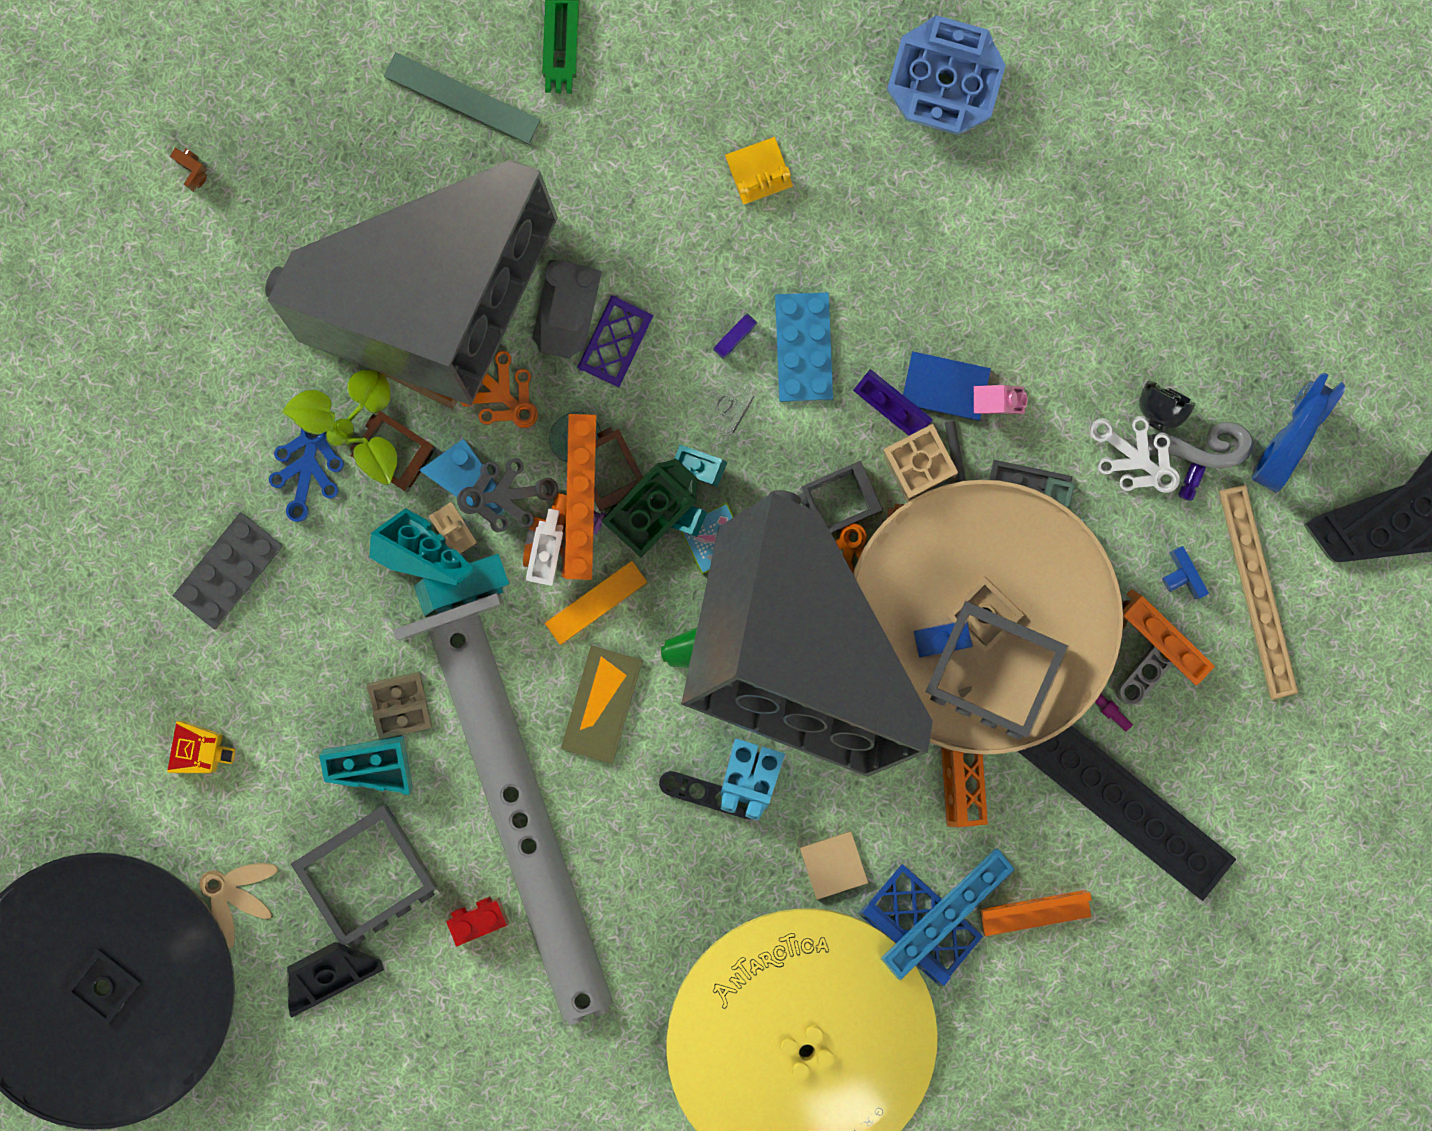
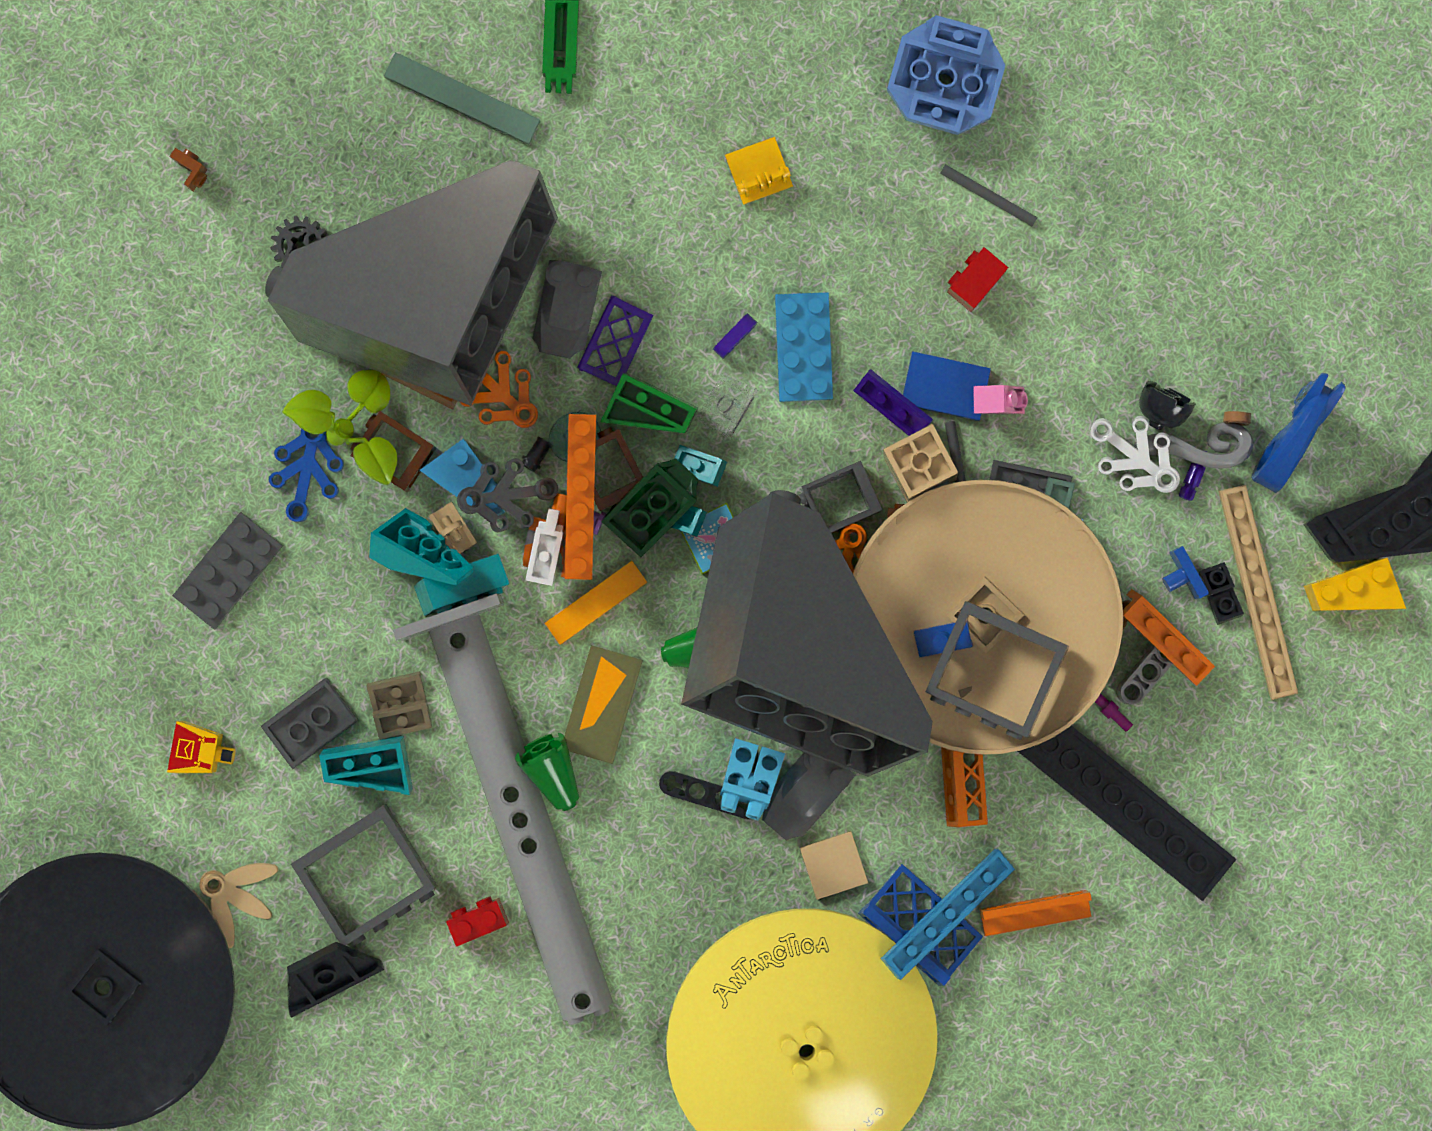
(306, 236): none -> dark grey gear
(309, 723): none -> dark grey tile
(536, 454): none -> black pin
(551, 770): none -> green cone
(647, 406): none -> green wedge
(804, 795): none -> dark grey slope
(977, 279): none -> red brick
(988, 195): none -> dark grey bar
(1221, 593): none -> black slope
(1238, 417): none -> medium nougat tile
(1359, 588): none -> yellow wedge

